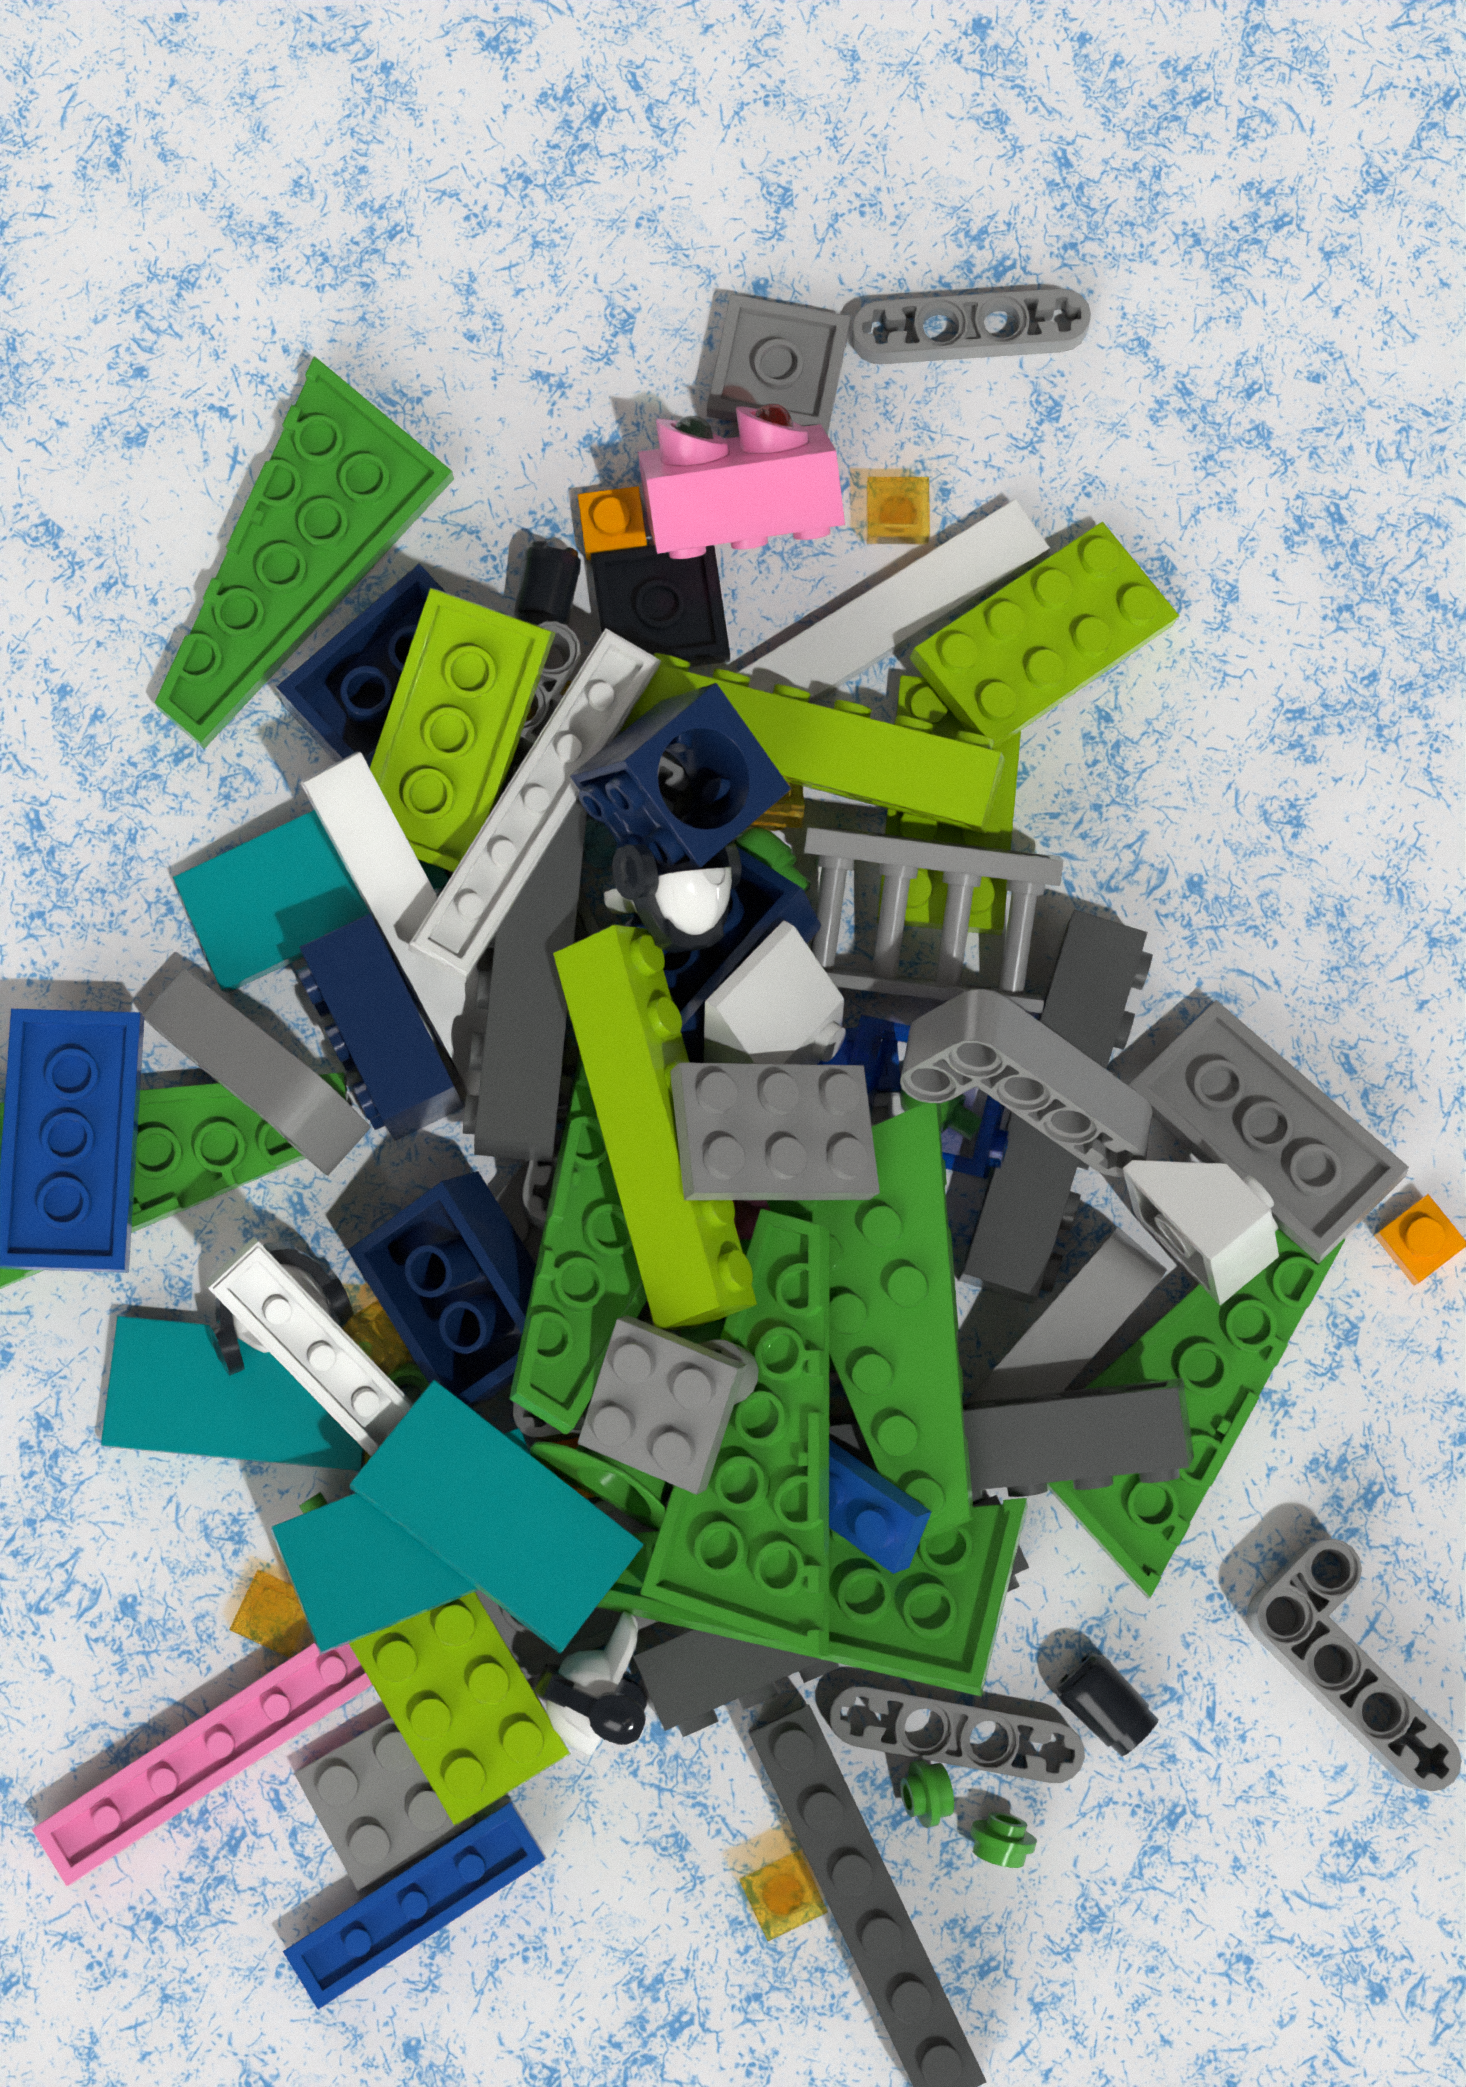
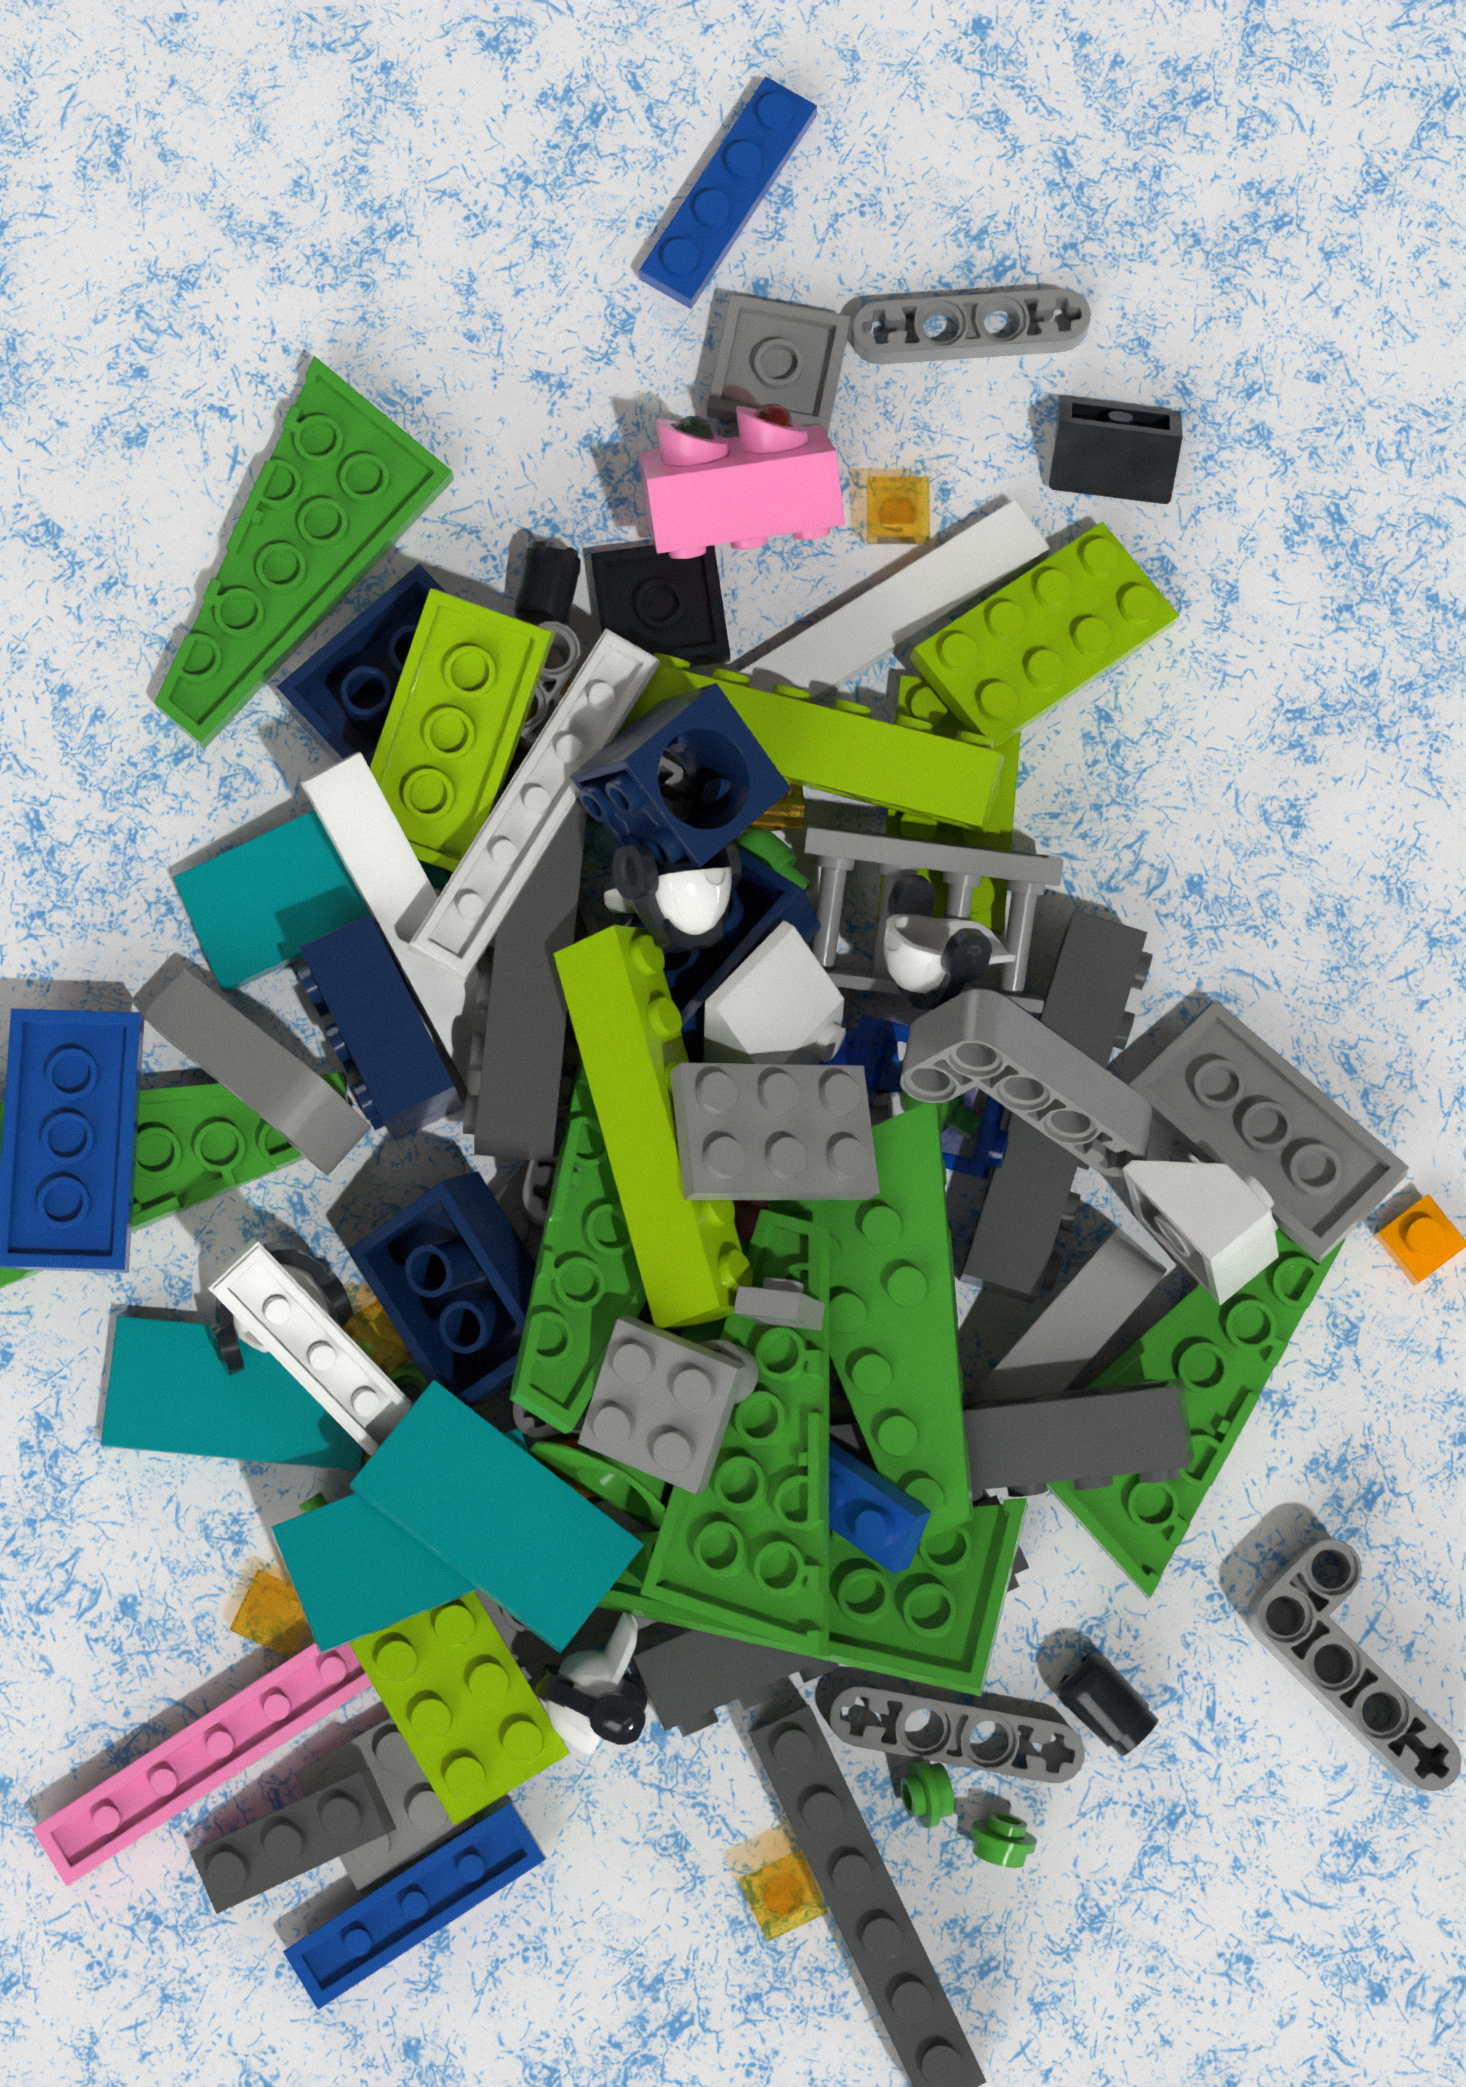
(293, 1840): none -> dark grey plate
(611, 520): light orange plate -> none
(728, 192): none -> blue plate
(779, 1304): none -> light grey plate
(934, 955): none -> cap
(1115, 450): none -> black panel

